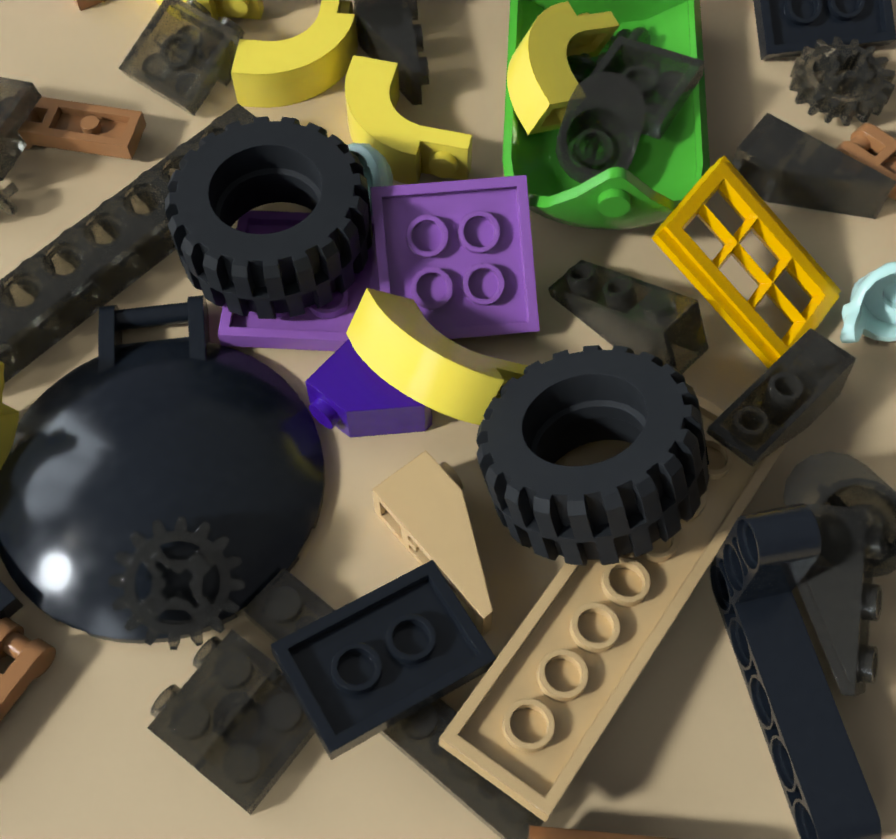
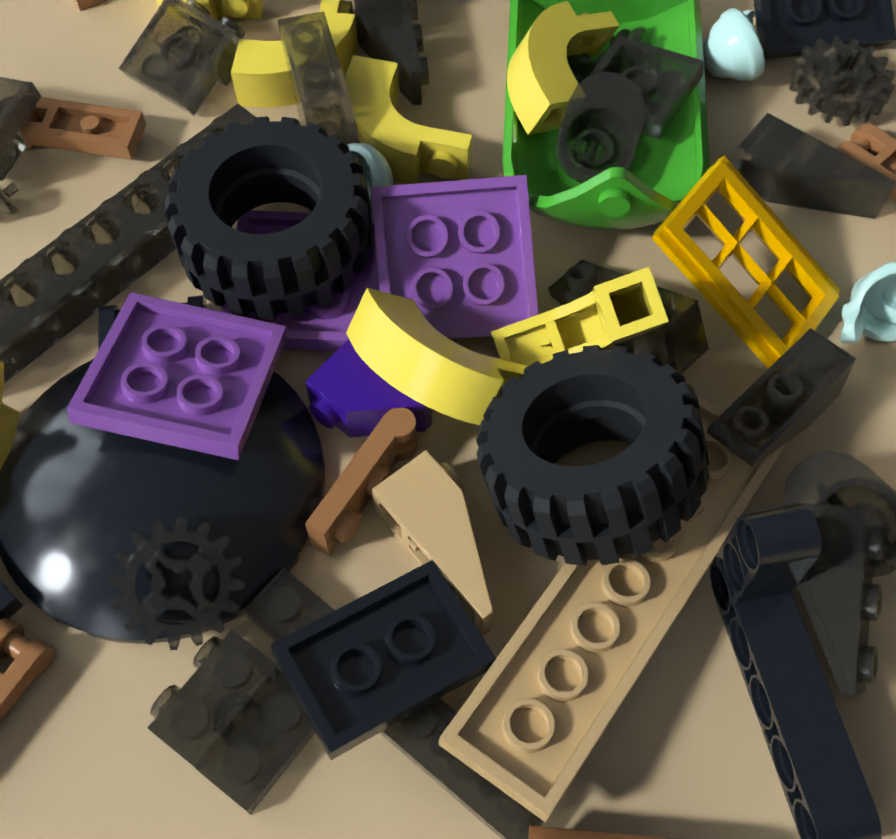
(179, 376): none -> medium lavender plate
(317, 76): none -> clear smoke slope
(340, 510): none -> medium nougat plate
(603, 318): none -> light yellow arch
(734, 47): none -> light aqua hat

